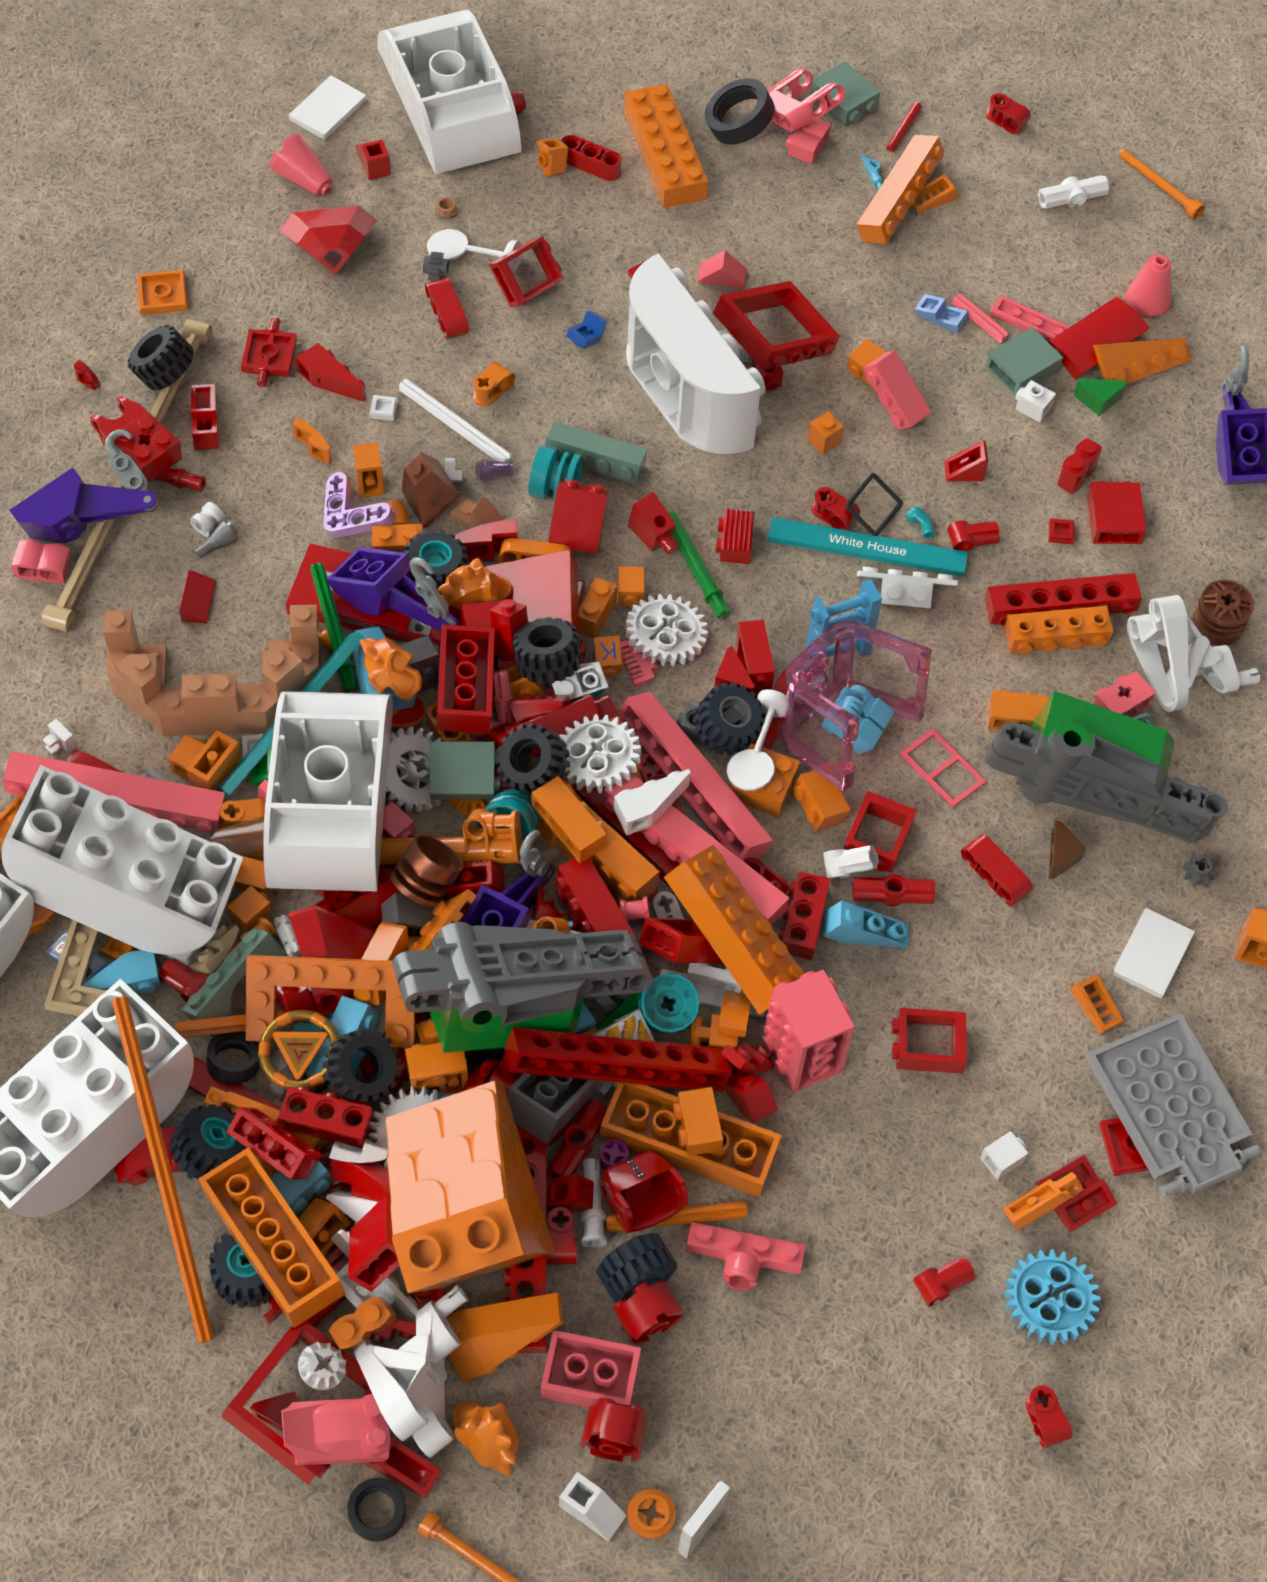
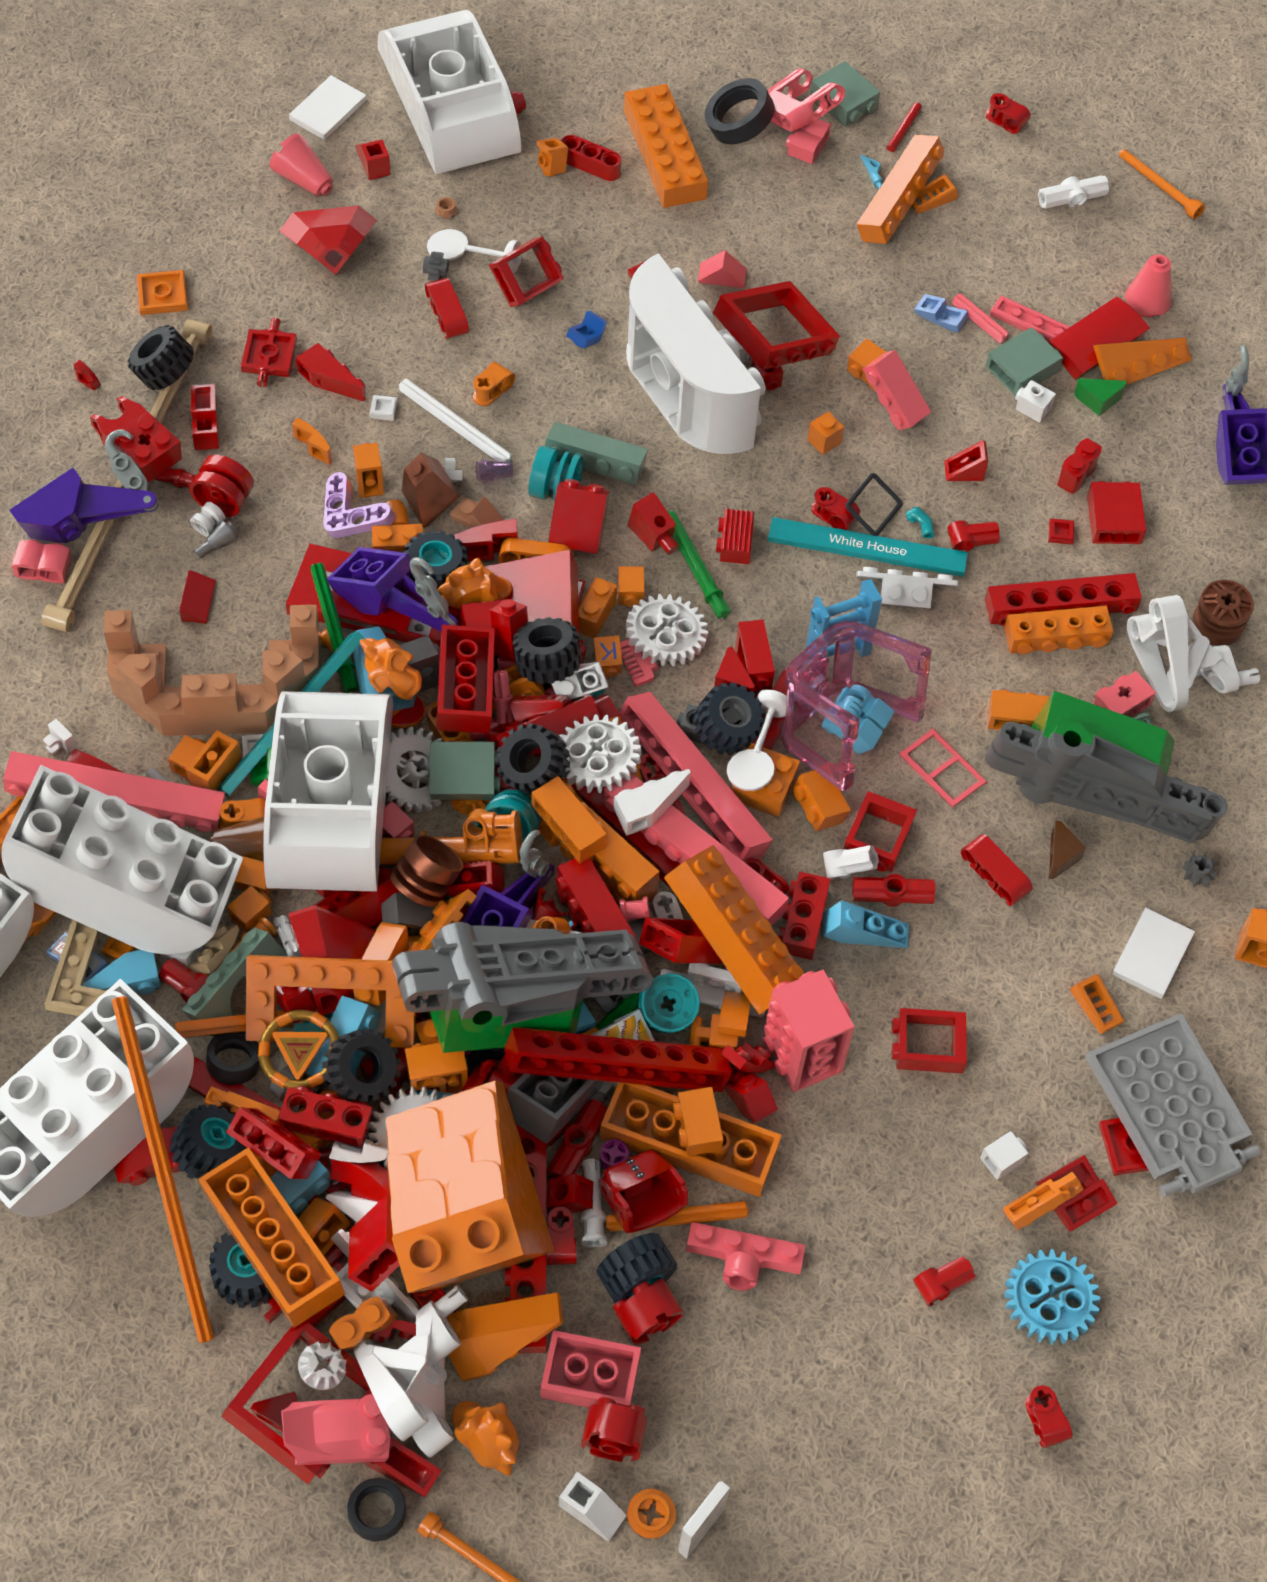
(222, 483): none -> red wheel

